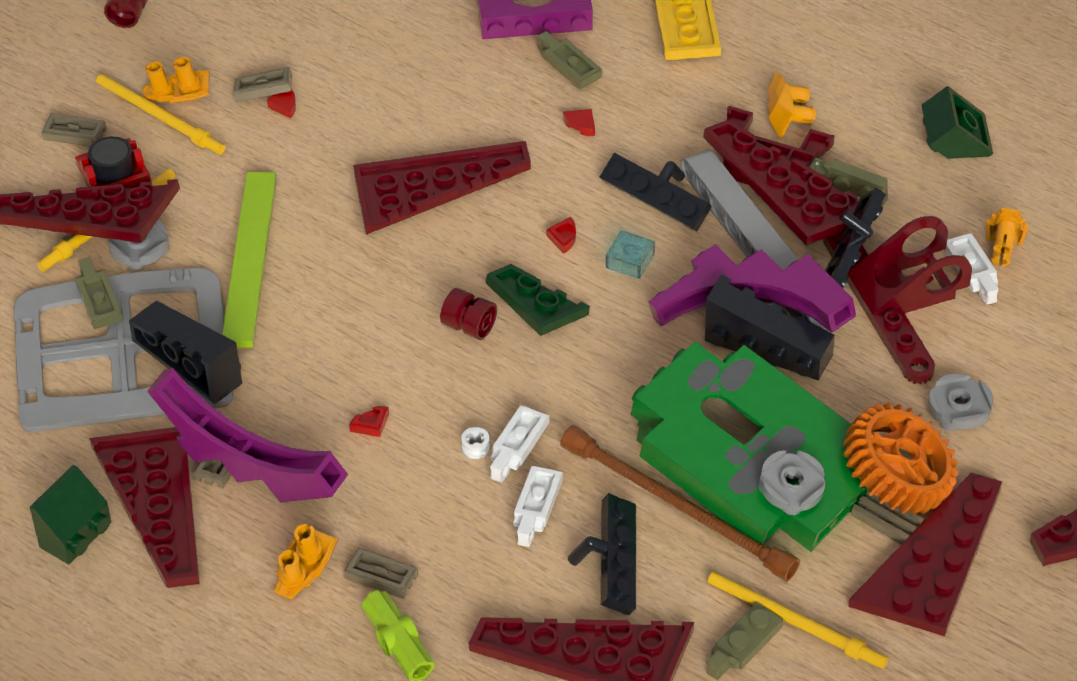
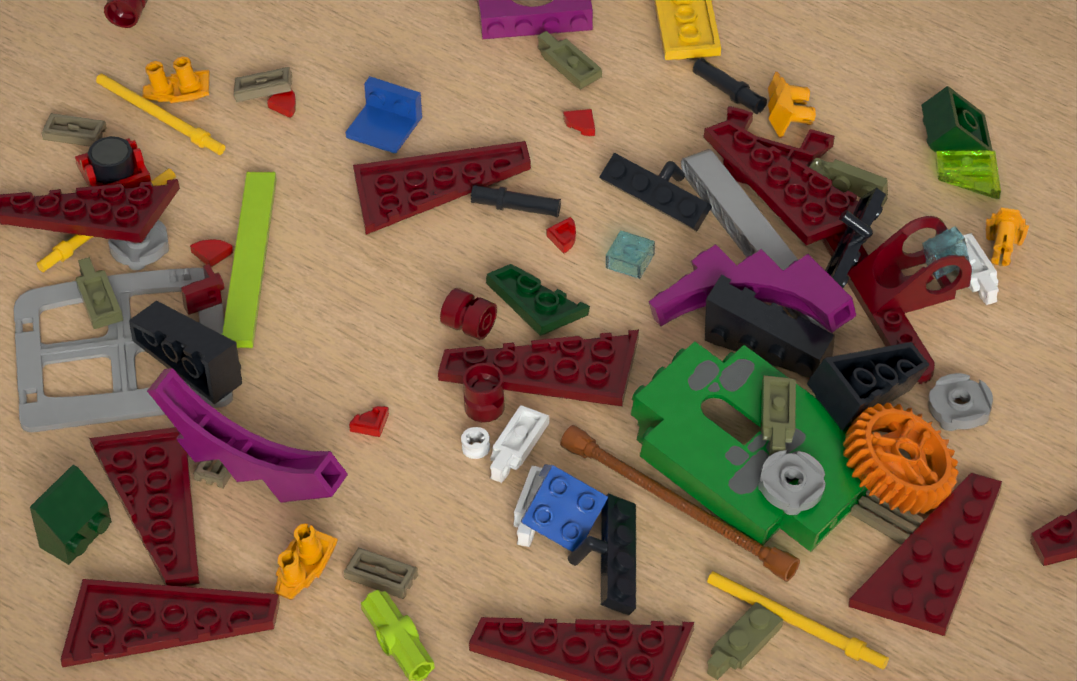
(139, 618): none -> dark red wing
(203, 293): none -> dark red bracket
(211, 251): none -> red tile
(387, 117): none -> blue bracket
(483, 392): none -> dark red wheel
(513, 200): none -> black pin
(555, 367): none -> dark red wing
(563, 508): none -> blue bracket
(738, 91): none -> black pin
(778, 411): none -> olive hinge
(864, 378): none -> black wedge
(945, 244): none -> clear light blue piece
(970, 170): none -> clear neon green wing

